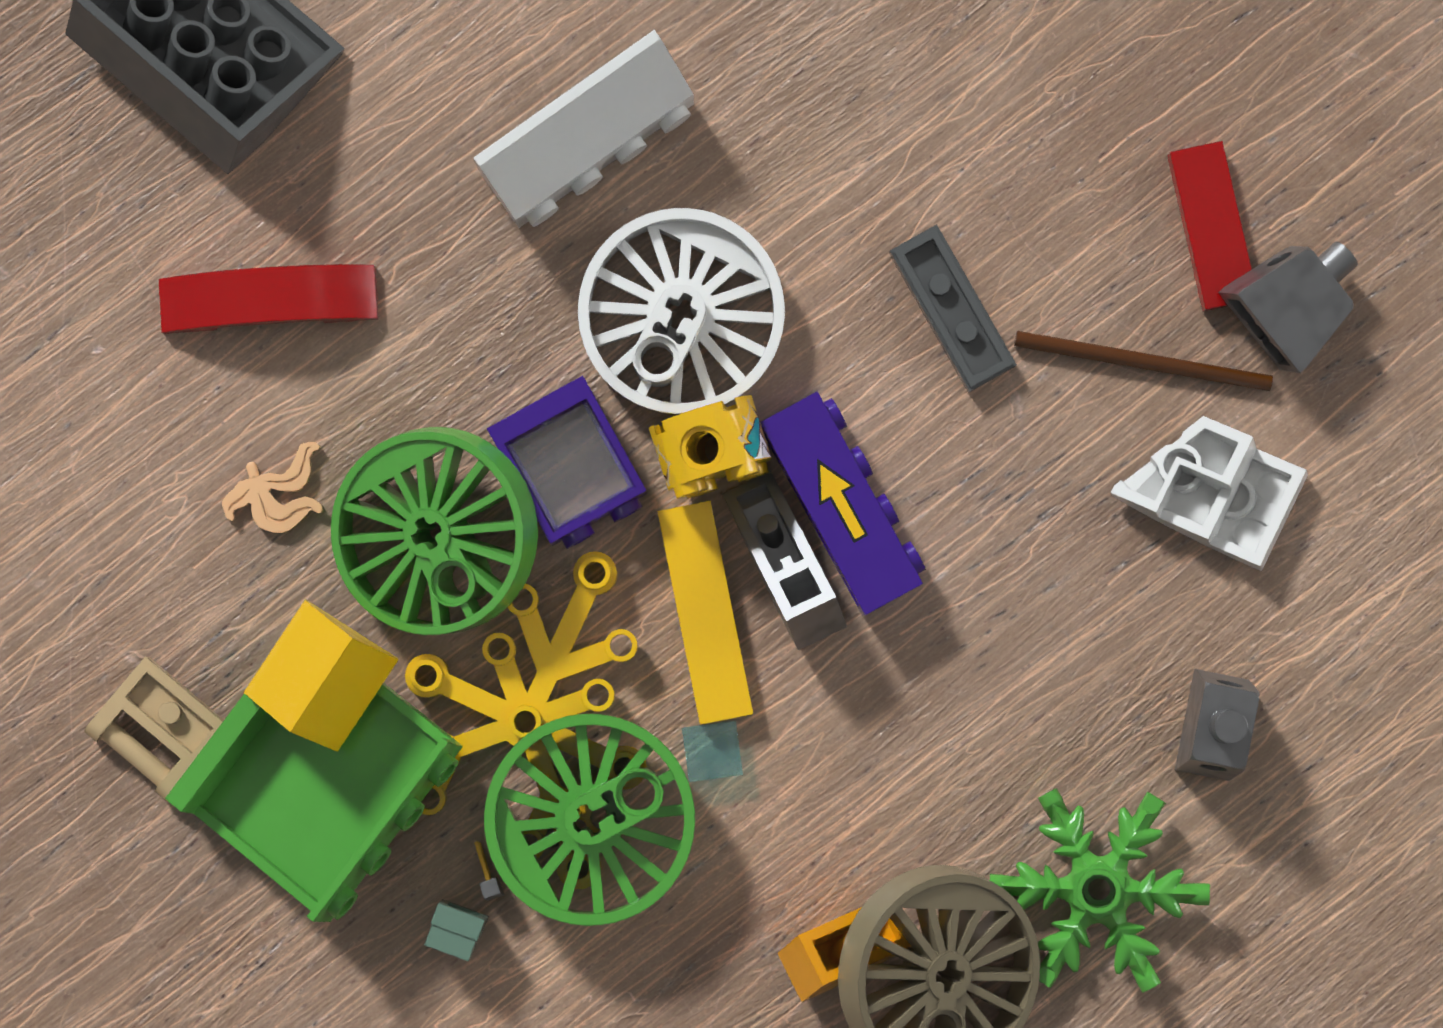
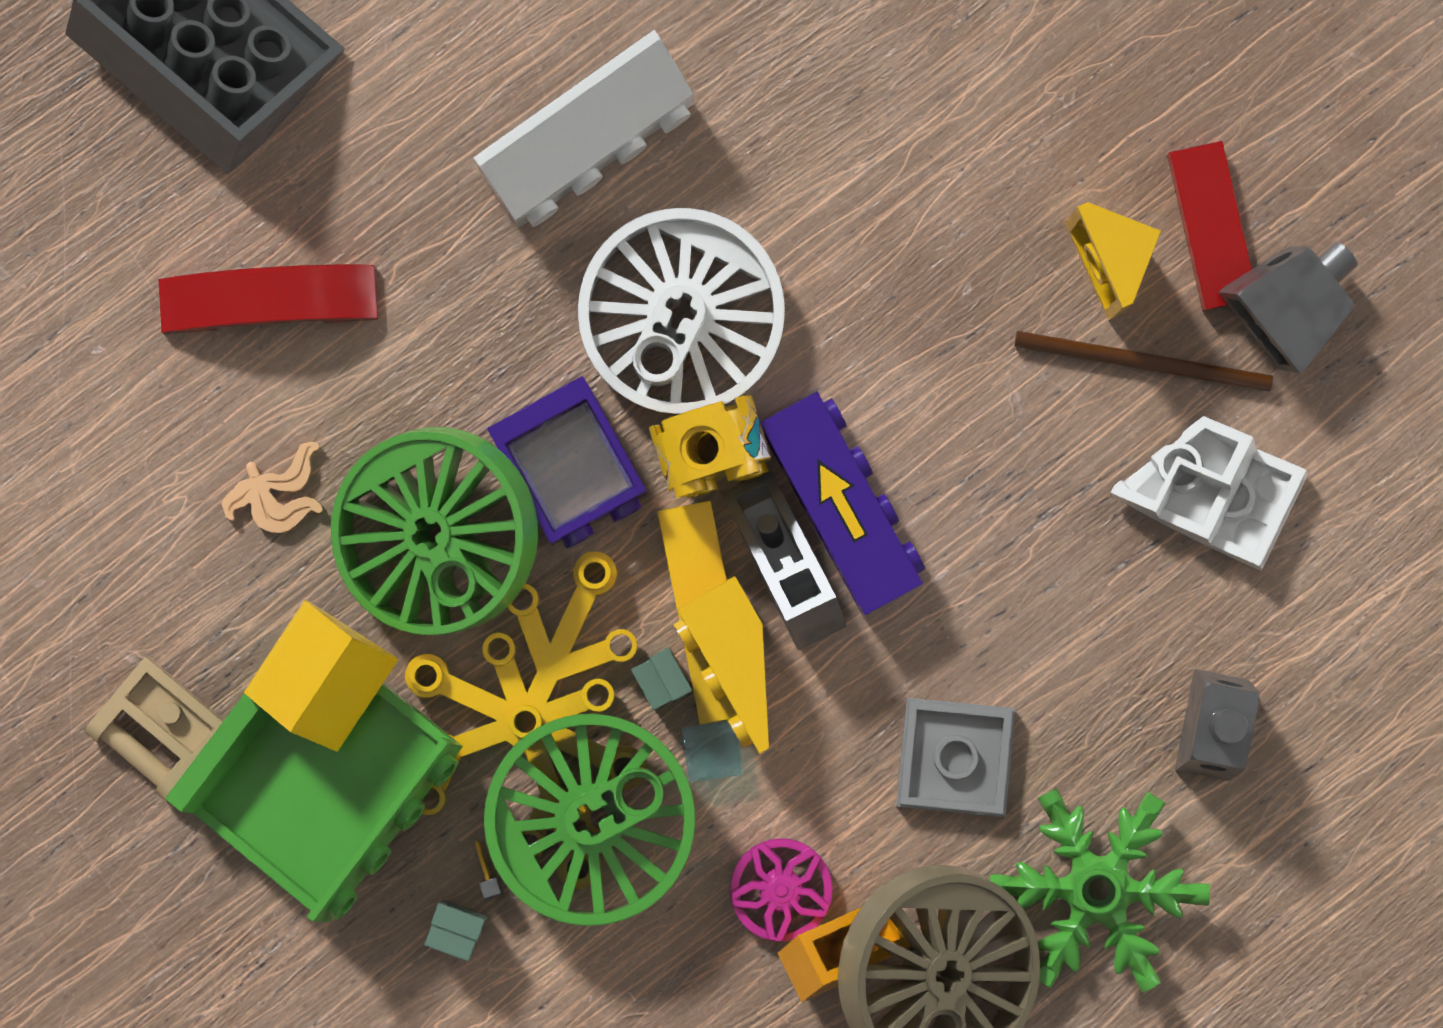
(661, 679): none -> sand green piece
(732, 643): none -> yellow slope
(781, 889): none -> dark pink wheel
(952, 308): dark grey tile -> none
(955, 757): none -> light grey tile
(1113, 254): none -> yellow slope

